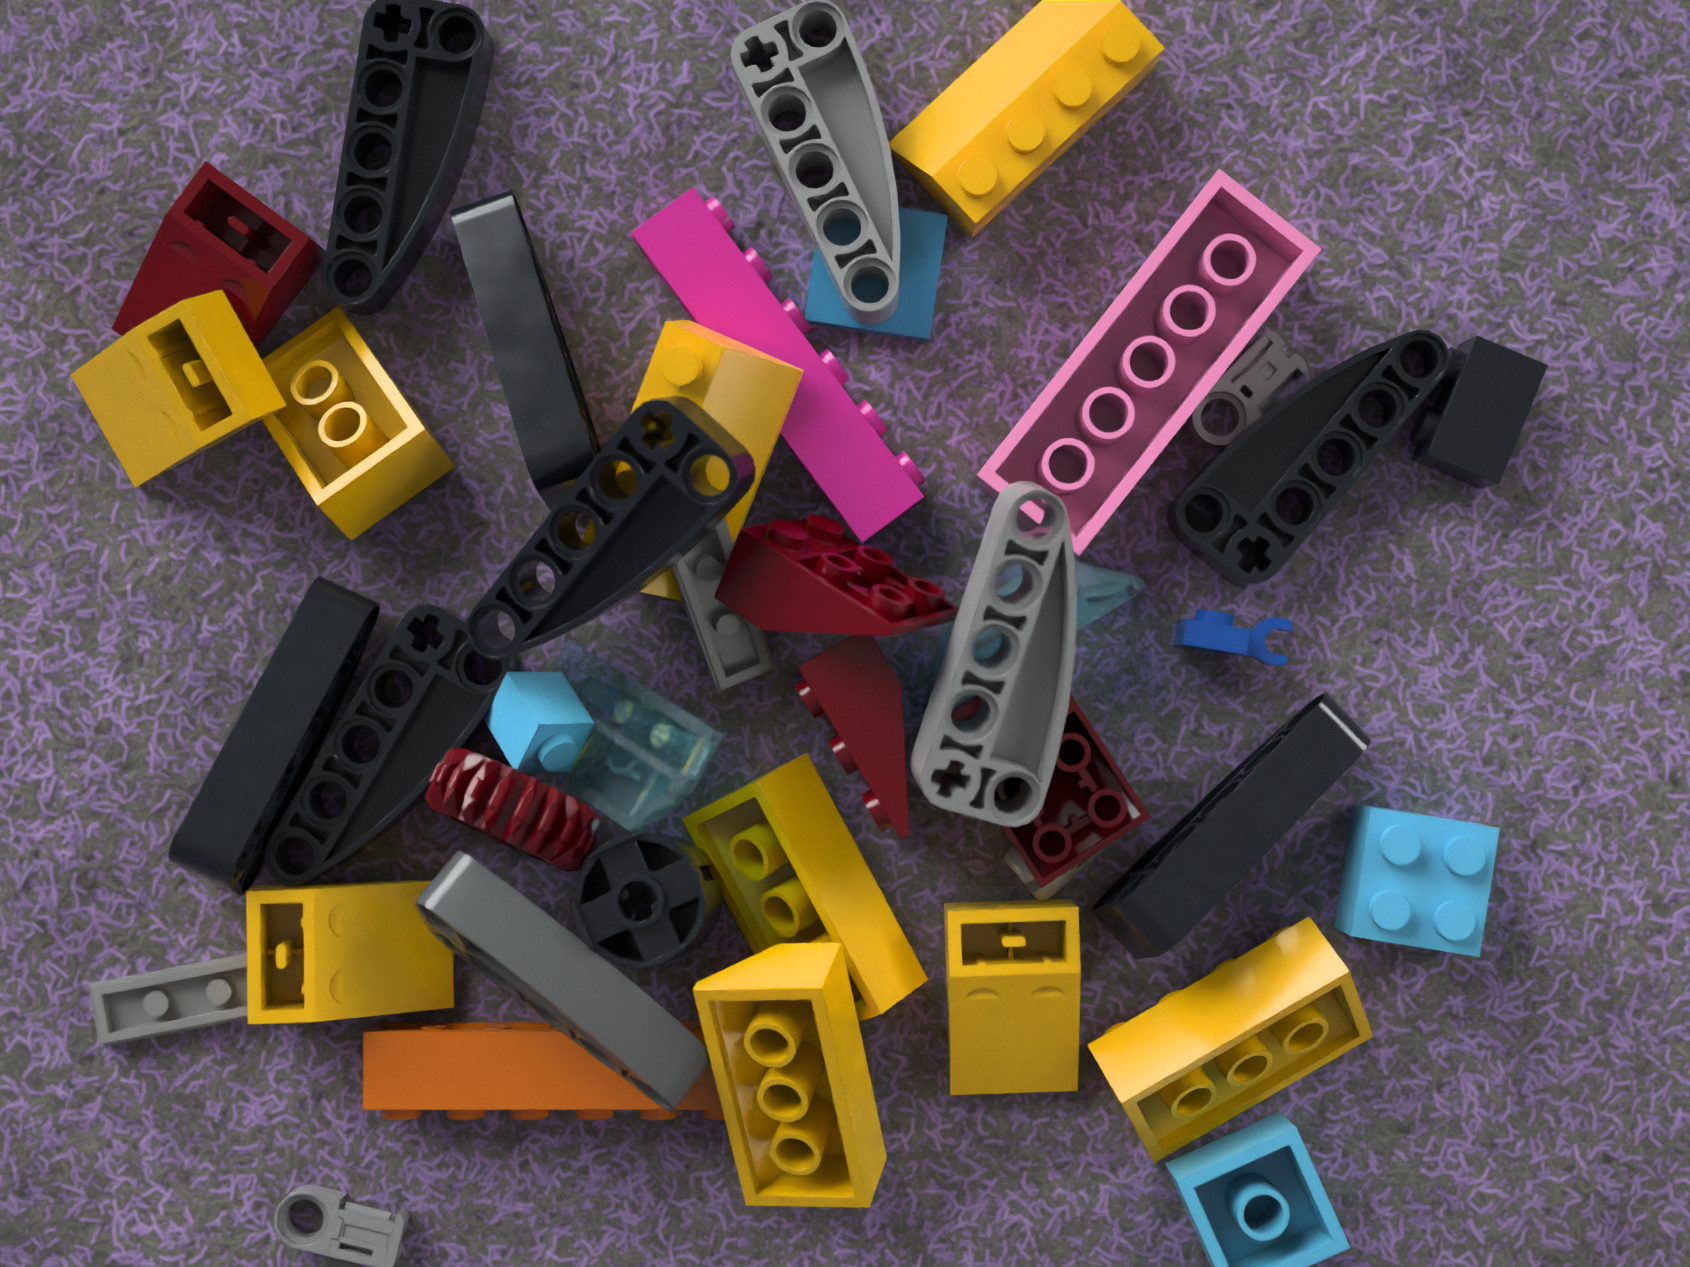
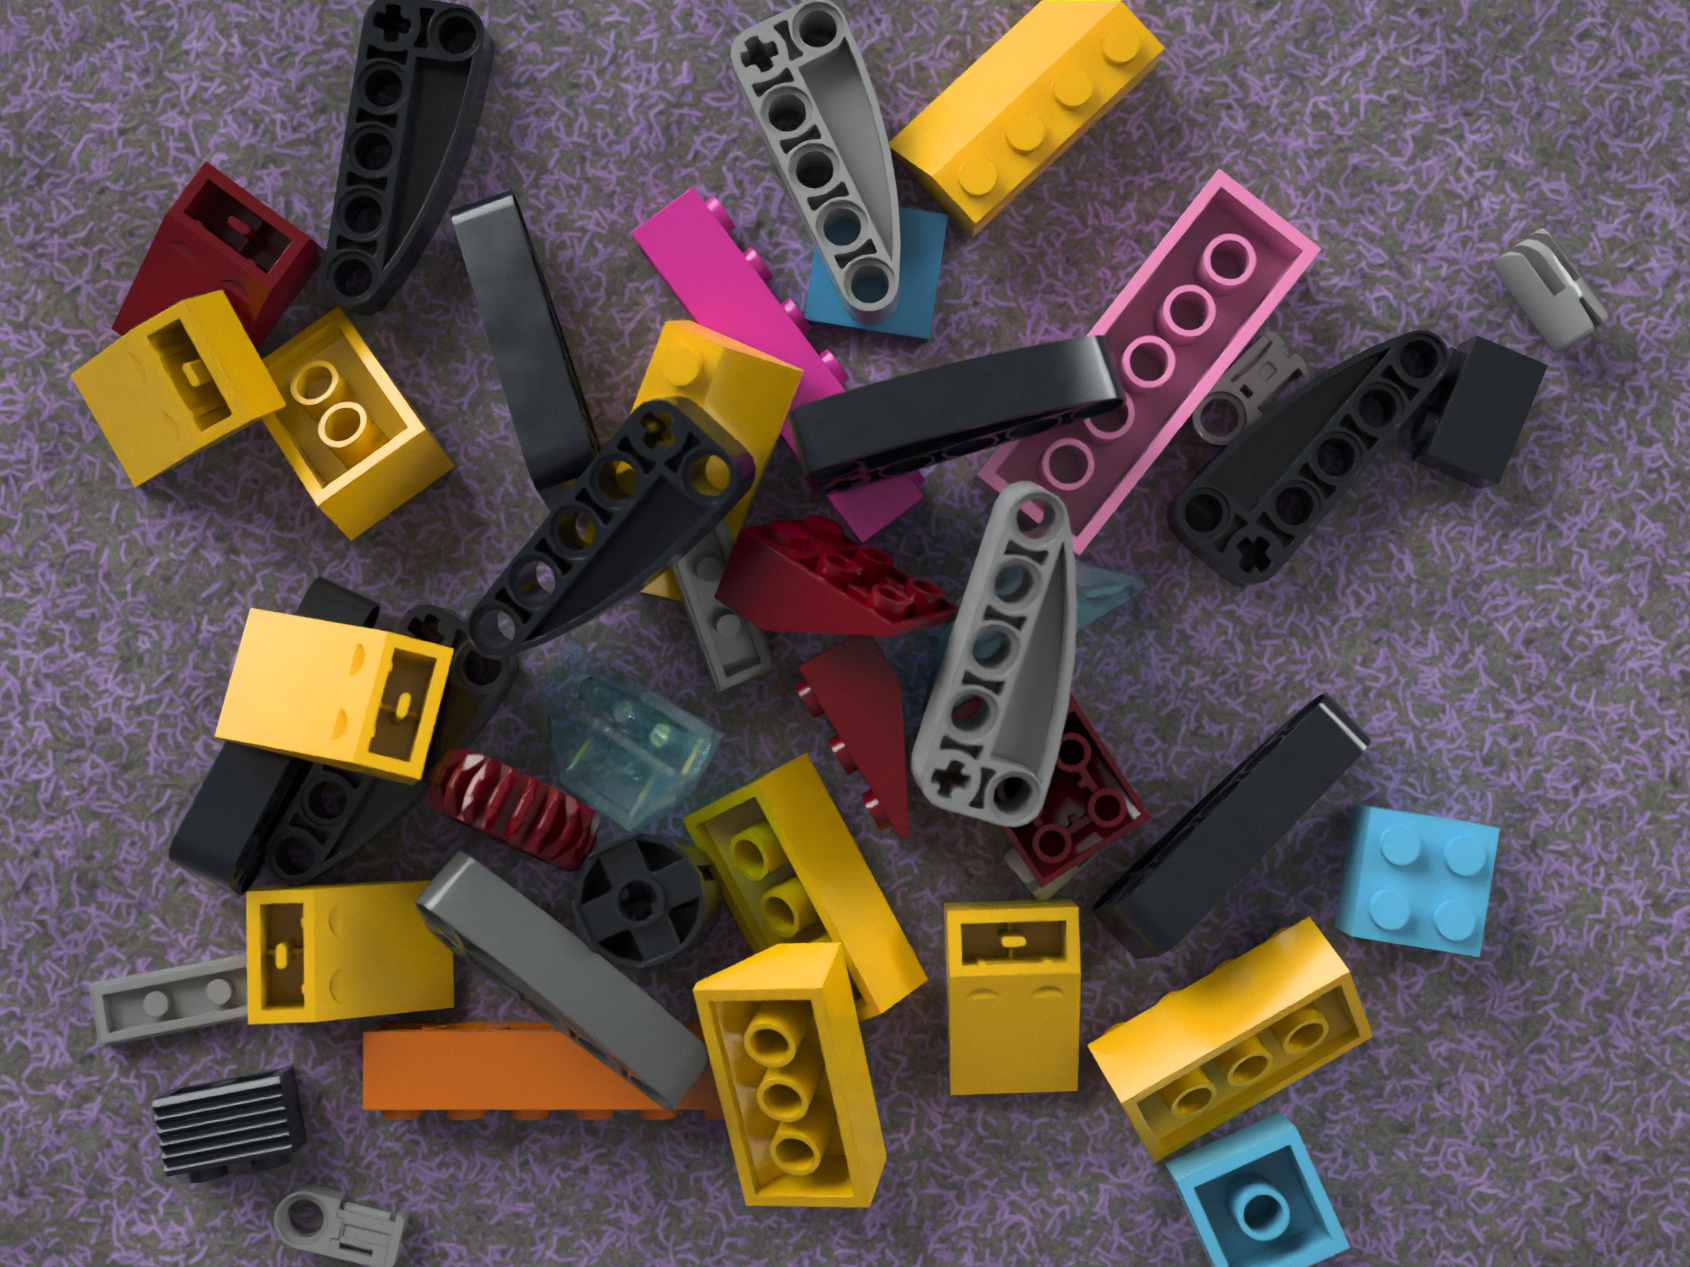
(229, 1124): none -> black brick
(335, 694): none -> yellow slope
(538, 721): medium azure brick -> none
(952, 411): none -> black beam
(1215, 633): blue plate -> none
(1550, 291): none -> light grey arm

